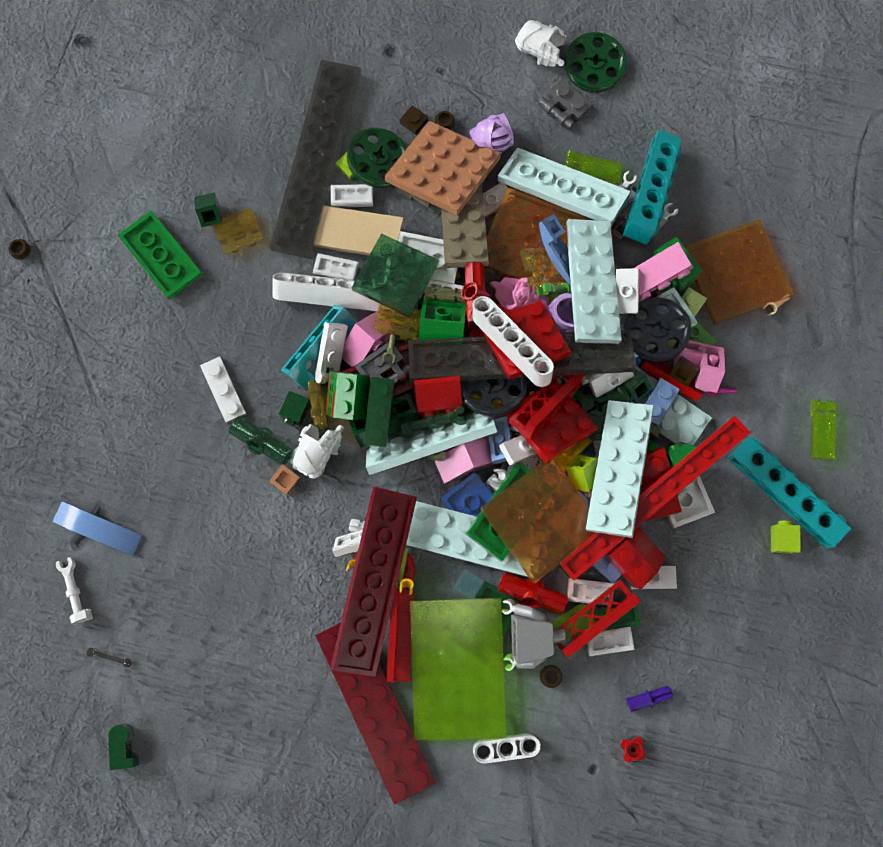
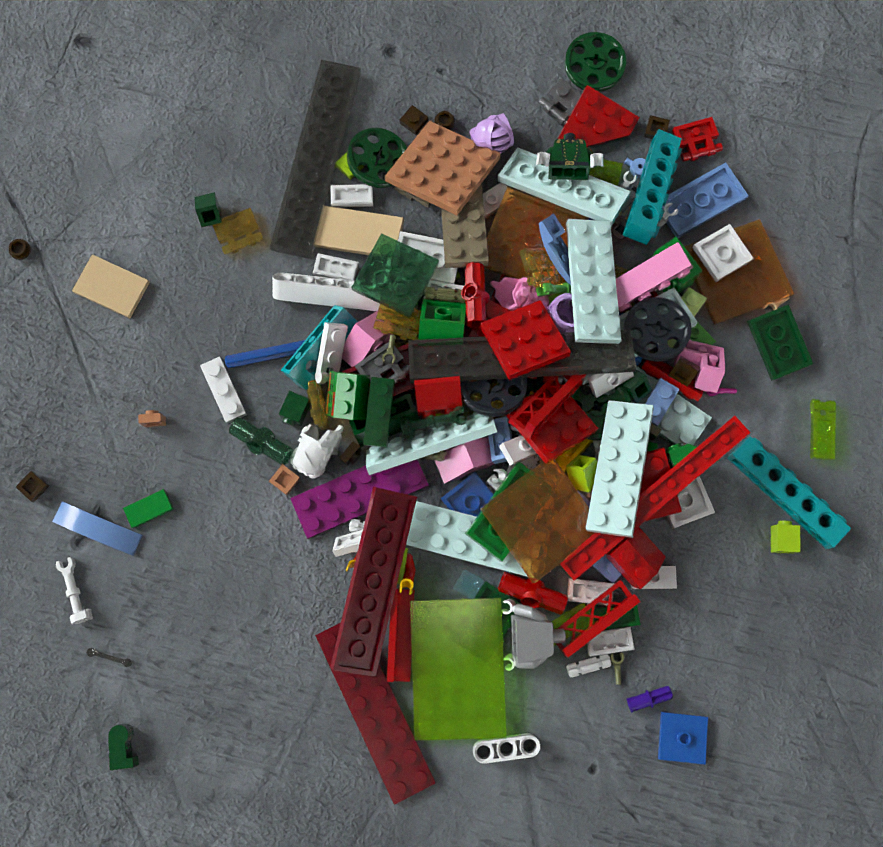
(32, 486): none -> dark brown plate
(111, 286): none -> tan tile
(148, 508): none -> green tile
(152, 418): none -> nougat plate
(160, 255): green plate -> none
(262, 354): none -> blue axle
(350, 495): none -> magenta plate
(351, 454): none -> dark brown plate
(514, 350): white beam -> none
(541, 42): white helmet -> none
(551, 676): dark brown plate -> none
(569, 159): none -> dark green torso
(588, 665): none -> white axle
(598, 119): none -> red plate
(617, 666): none -> olive hand
(628, 290): white plate -> none
(637, 754): red plate -> none
(639, 162): none -> light blue piece
(654, 124): none -> dark brown plate
(683, 738): none -> blue plate
(697, 133): none -> red plate
(704, 199): none -> medium blue plate
(722, 252): none -> white plate
(780, 342): none -> dark green plate

